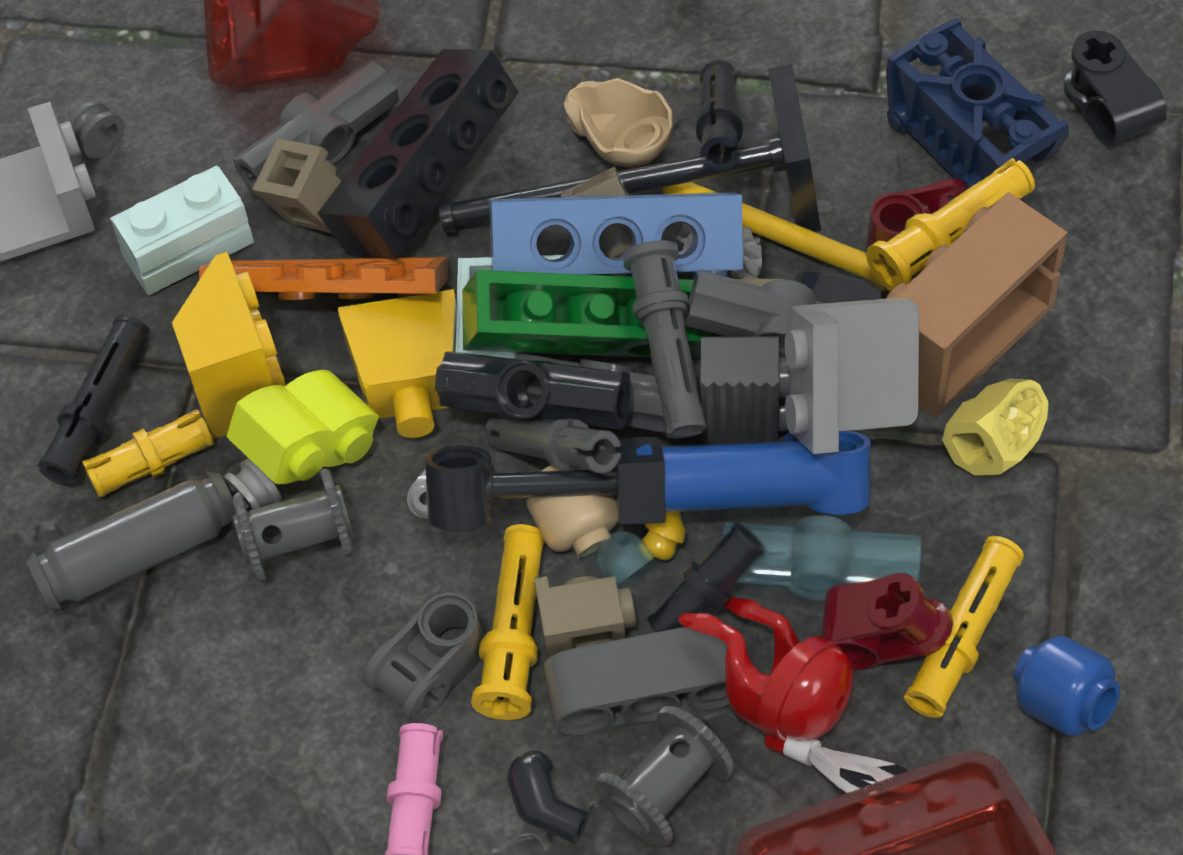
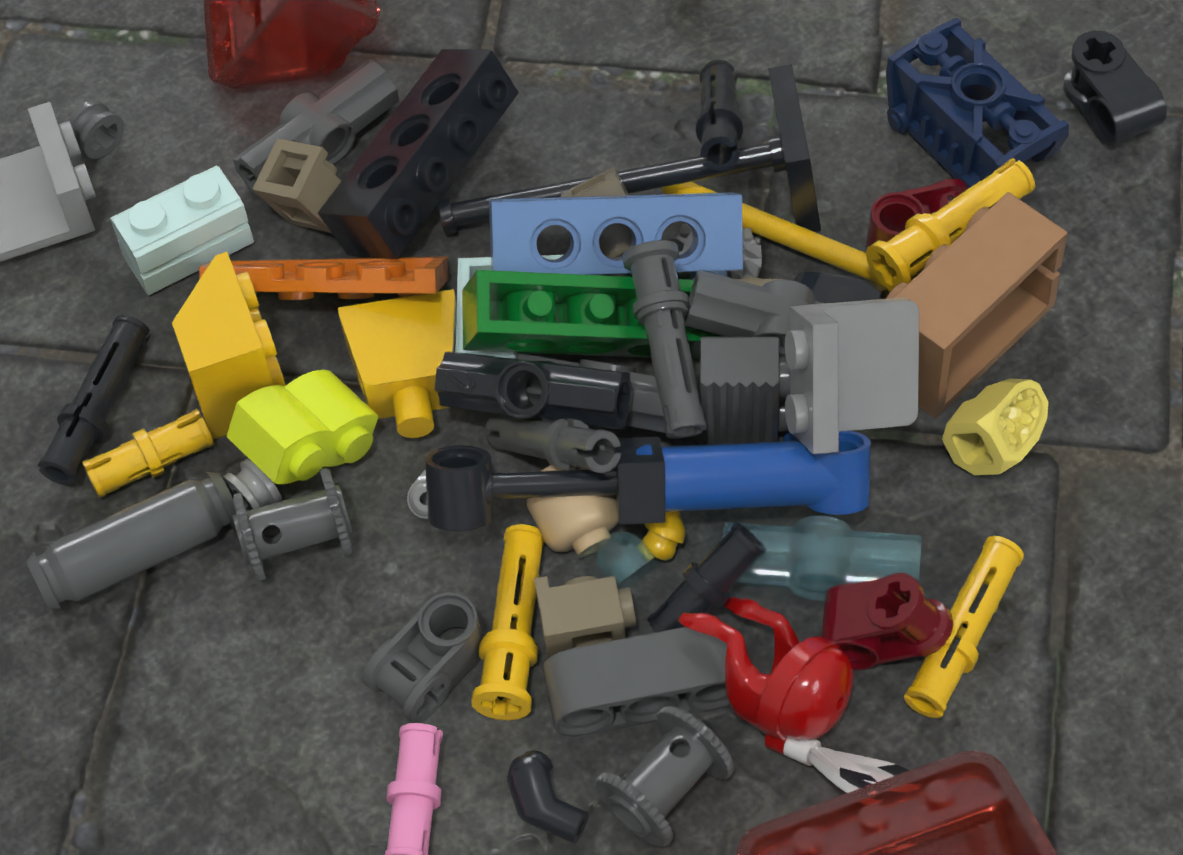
(620, 120): tan hair -> none
(1066, 686): blue head -> none

